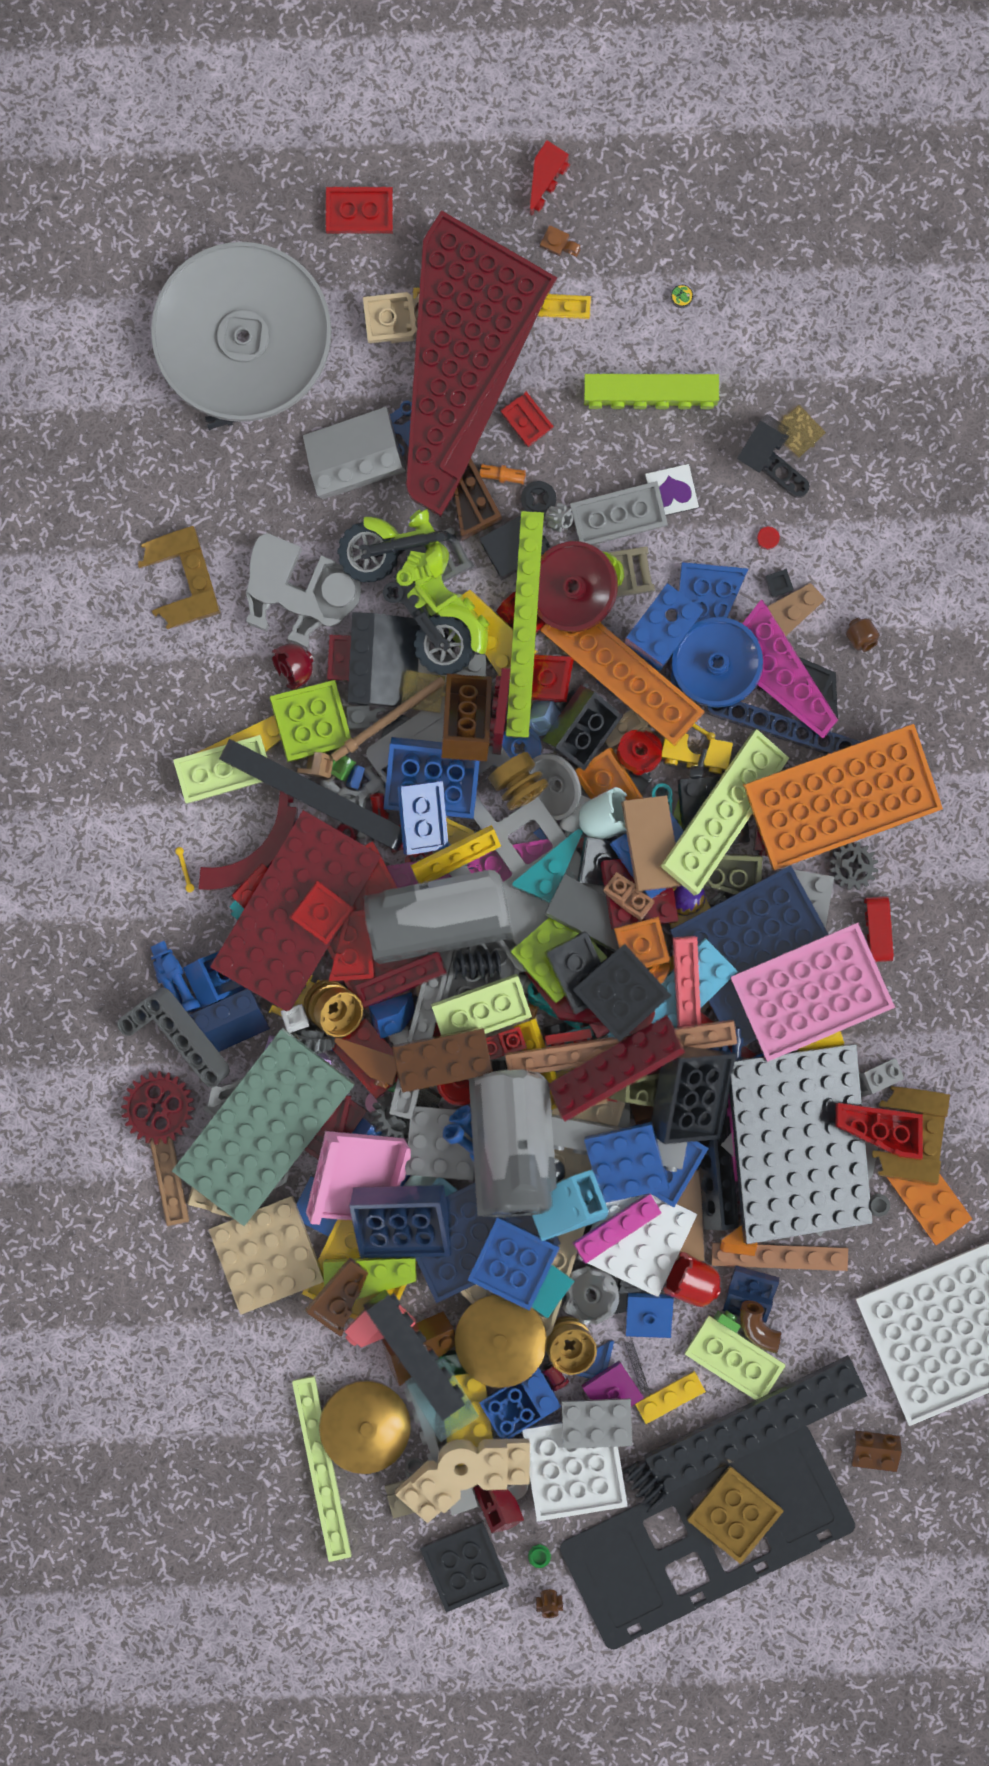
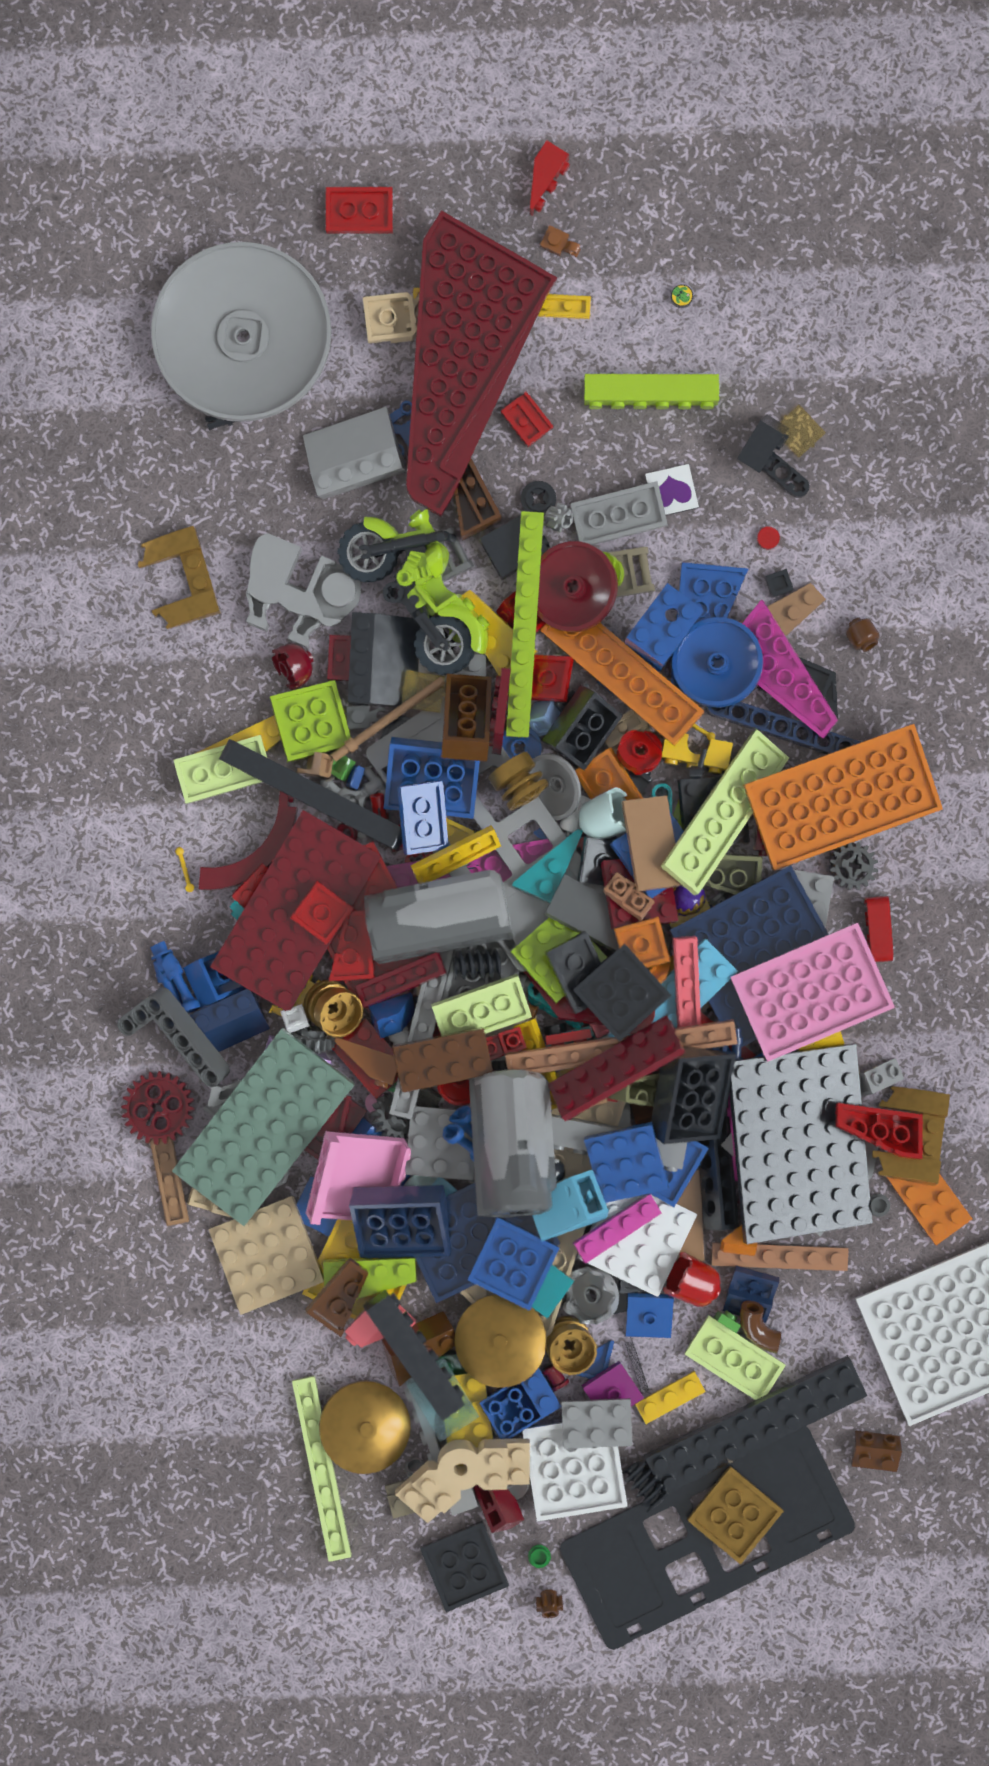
(503, 474): orange pin -> none

